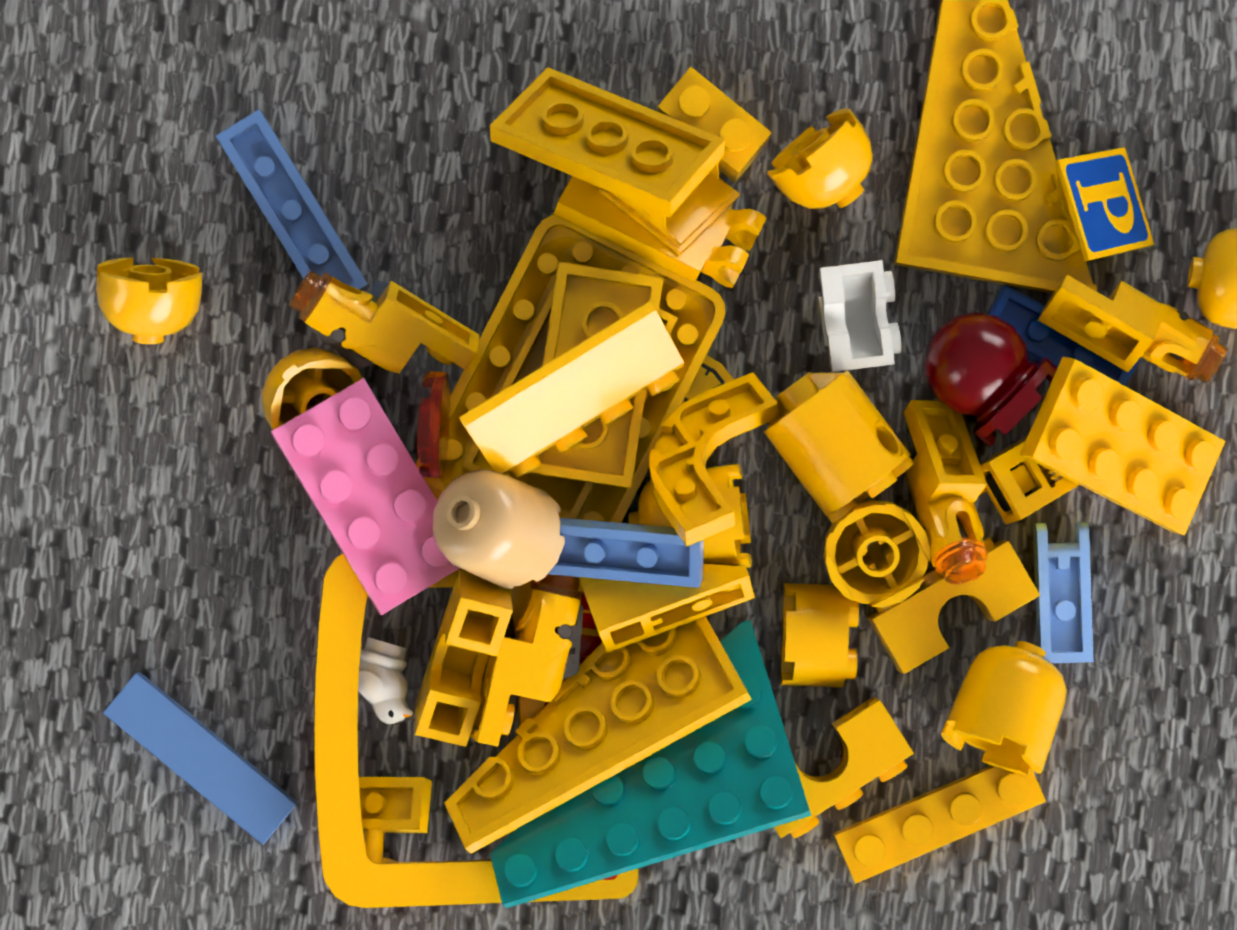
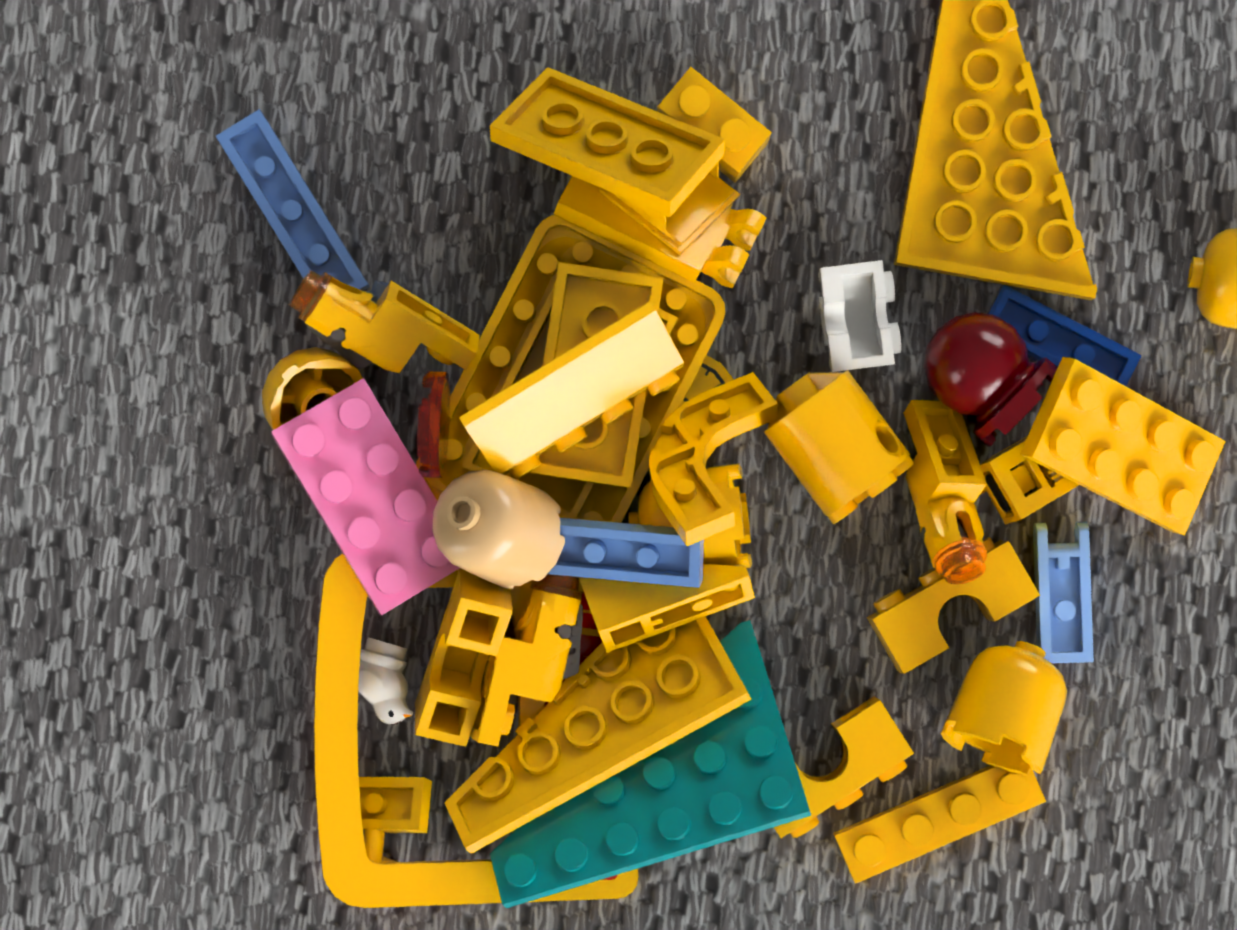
(149, 298): yellow cylinder -> none
(200, 757): medium blue tile -> none
(817, 636): yellow cylinder -> none
(825, 163): yellow cylinder -> none
(877, 553): yellow cylinder -> none
(1104, 203): piece -> none
(1133, 327): yellow plate -> none

